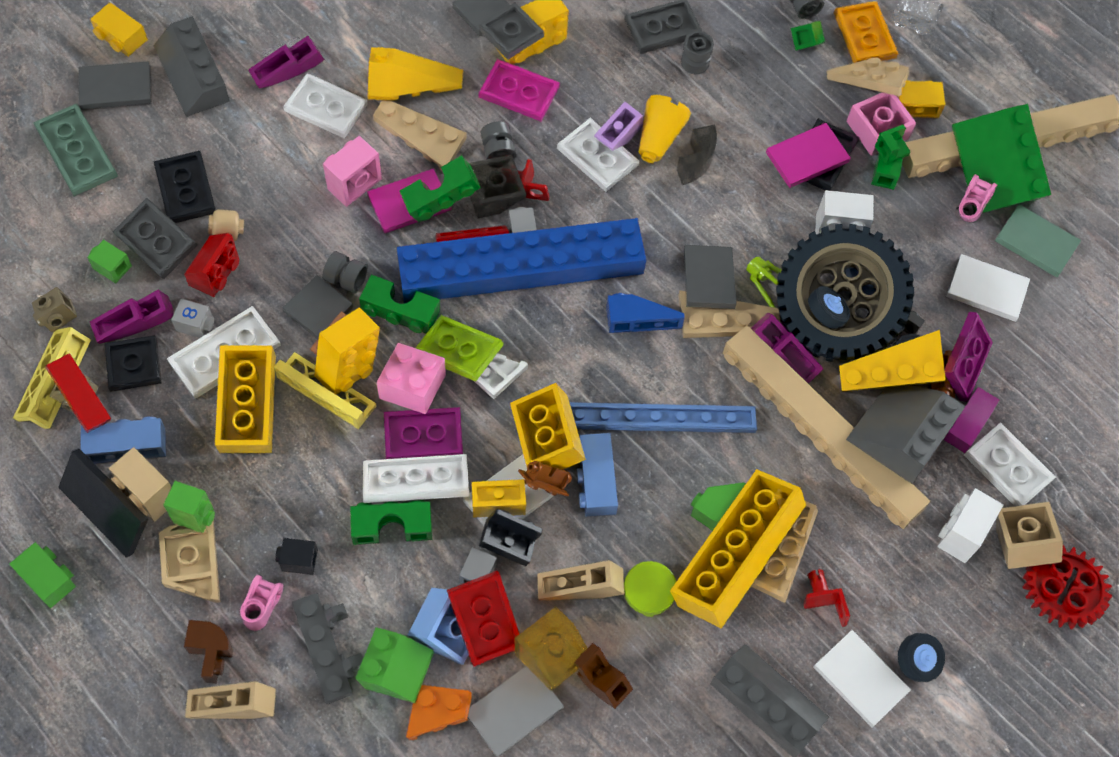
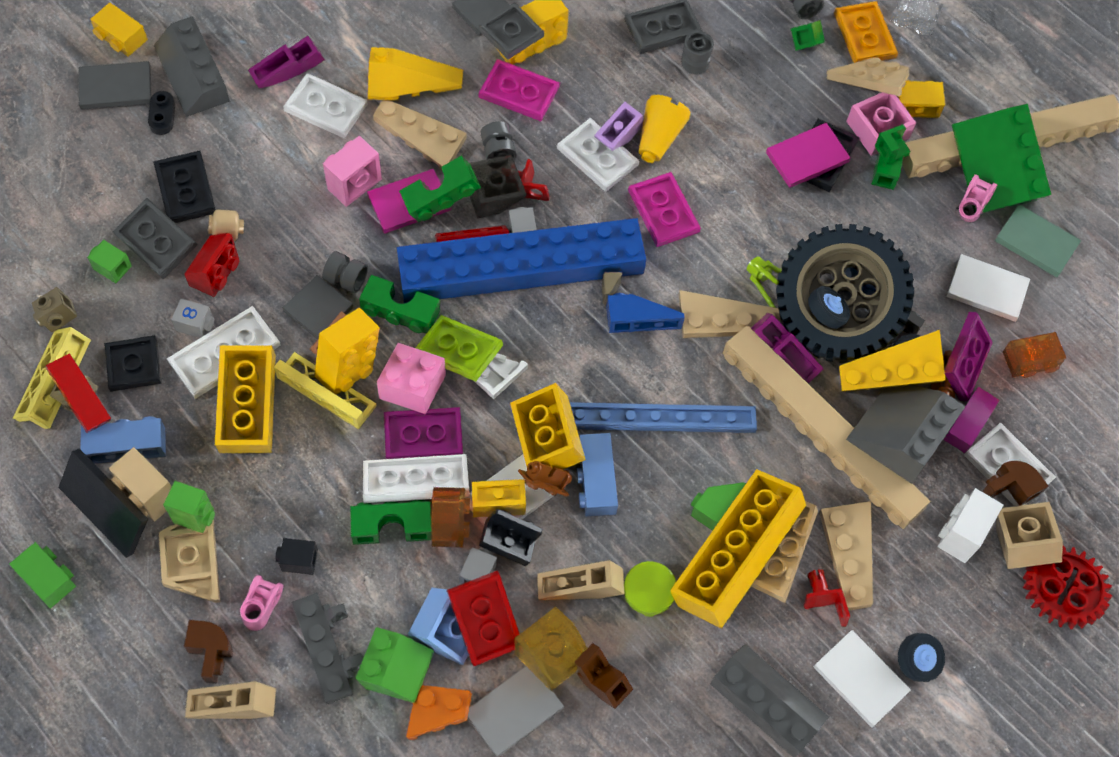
(75, 149): sand green tile -> none
(132, 317): magenta slope -> none
(161, 110): none -> black plate
(449, 517): none -> clear orange brick
(610, 284): none -> dark tan slope
(664, 209): none -> dark pink tile
(703, 143): clear smoke brick -> none
(709, 277): dark grey tile -> none
(844, 209): white brick -> none
(850, 546): none -> tan wing
(1019, 479): none -> reddish brown brick
(1034, 355): none -> clear orange brick

